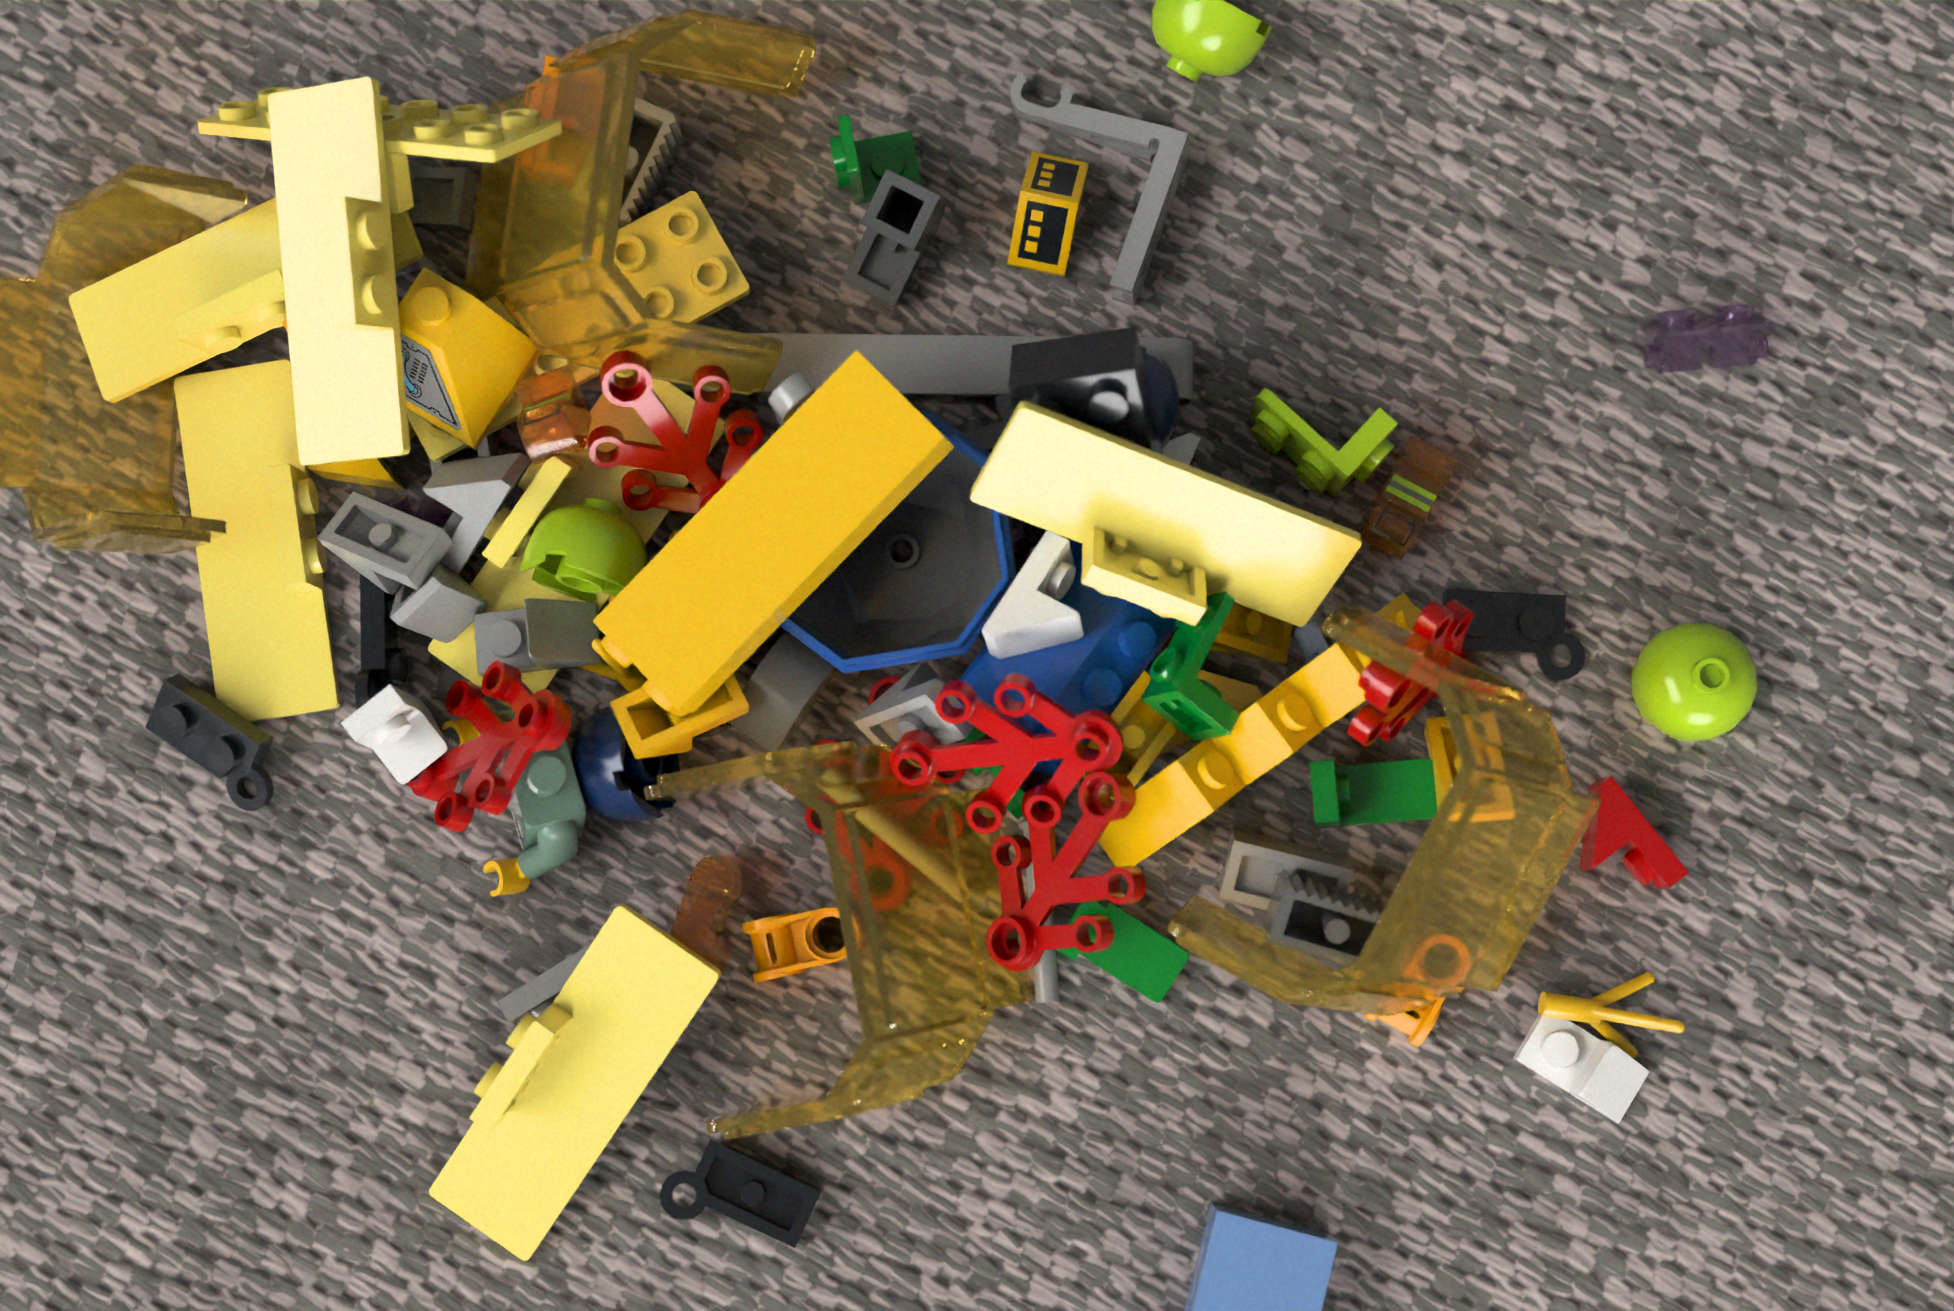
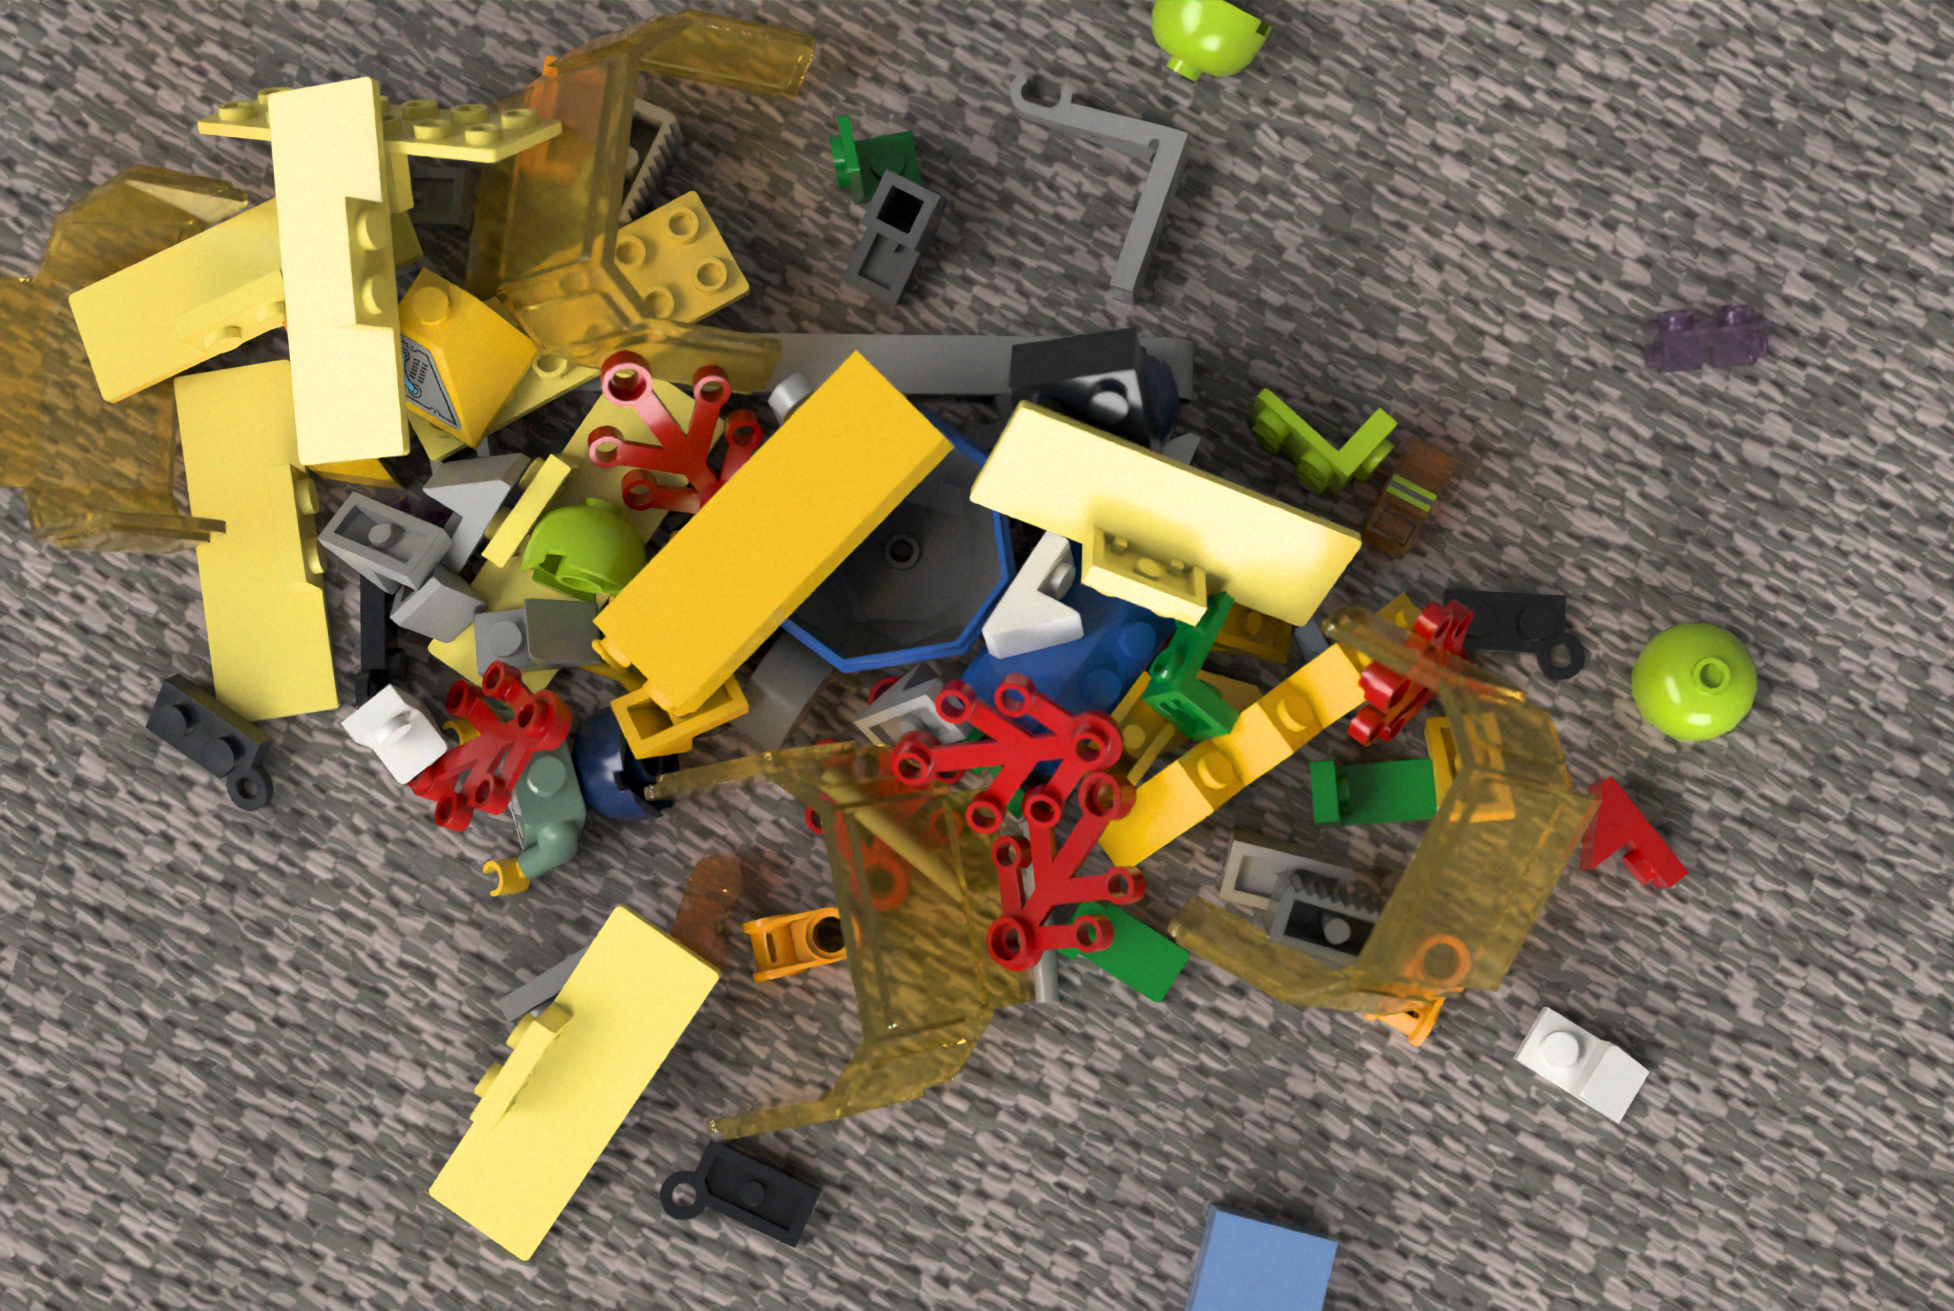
(552, 415): clear orange leg -> none
(1047, 213): slope -> none
(1596, 1014): yellow plant -> none

